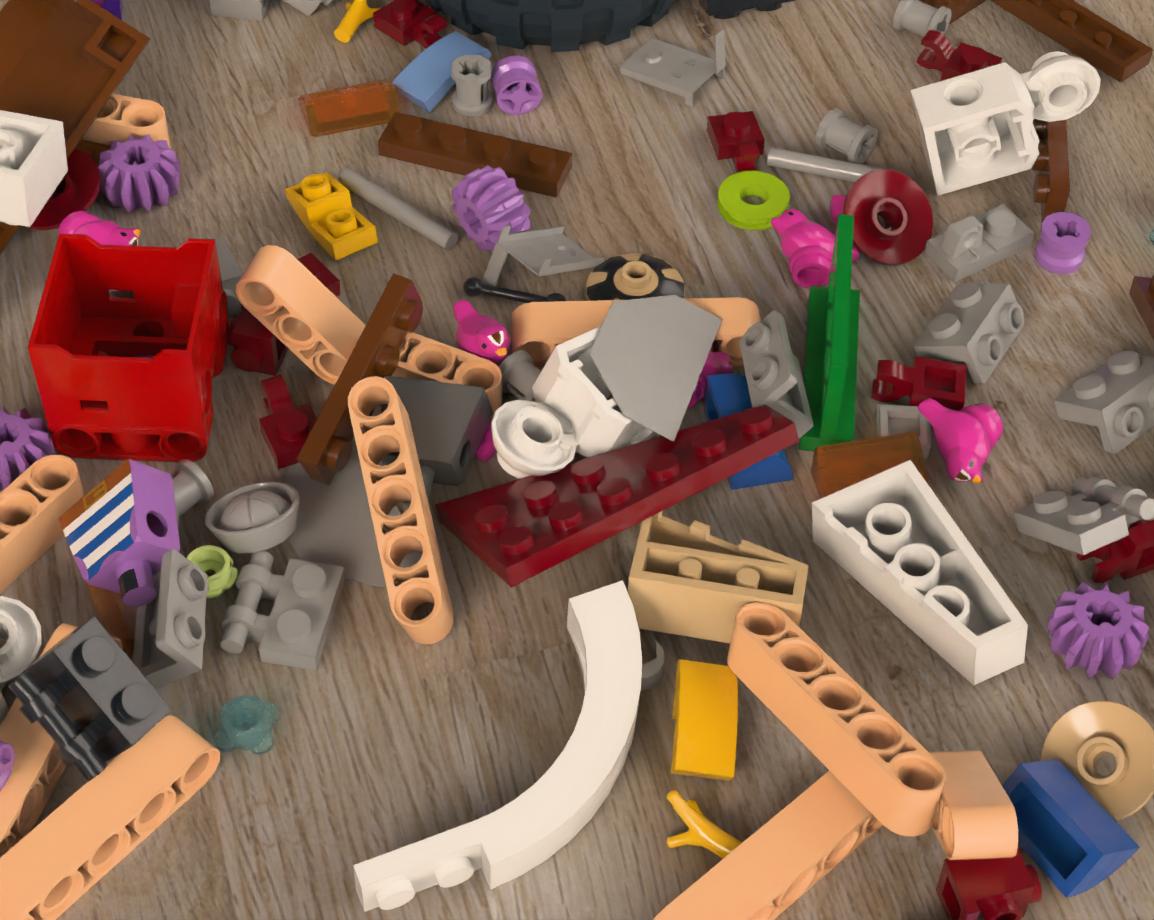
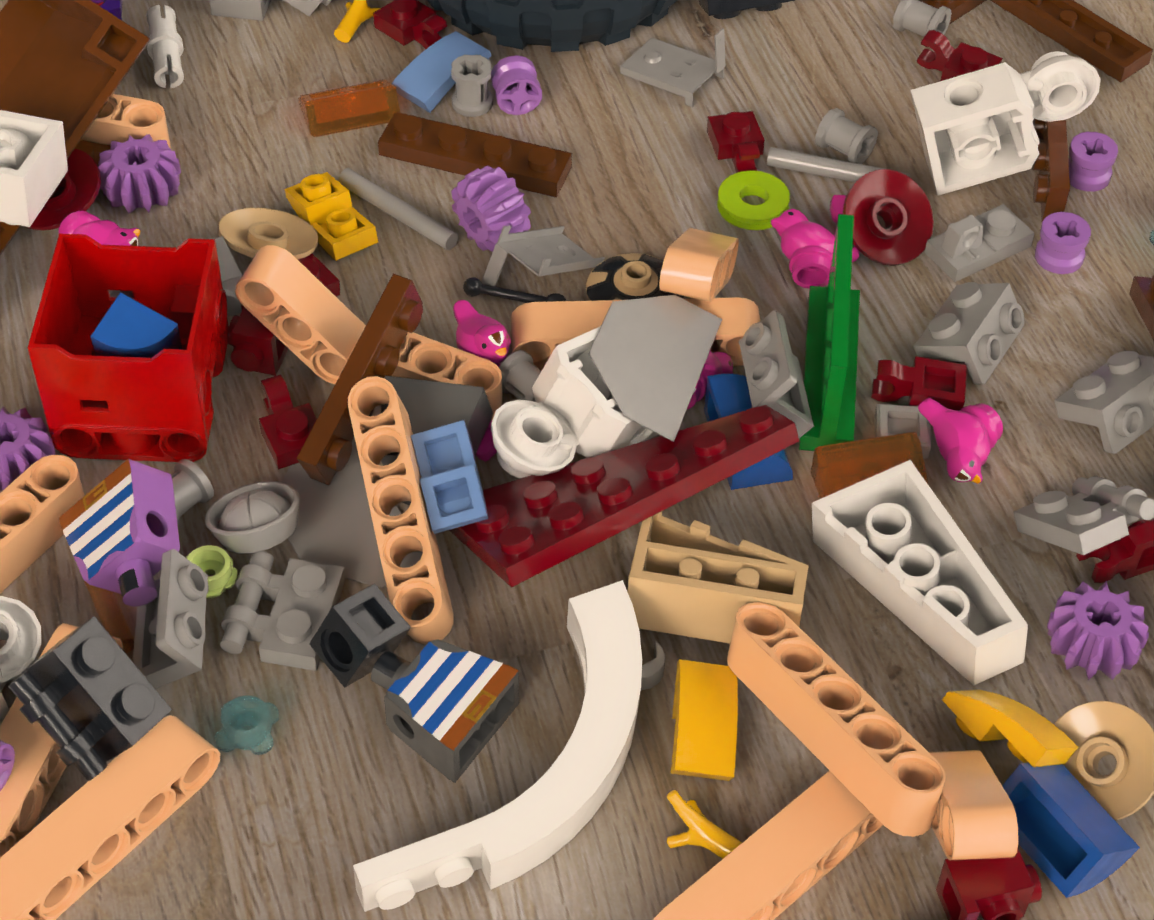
(134, 331): none -> blue brick
(165, 46): none -> white pin
(254, 228): none -> tan dish
(358, 634): none -> black brick
(446, 702): none -> torso
(449, 477): none -> medium blue slope
(699, 264): none -> light nougat beam
(997, 717): none -> yellow slope
(1091, 161): none -> medium lavender wheel

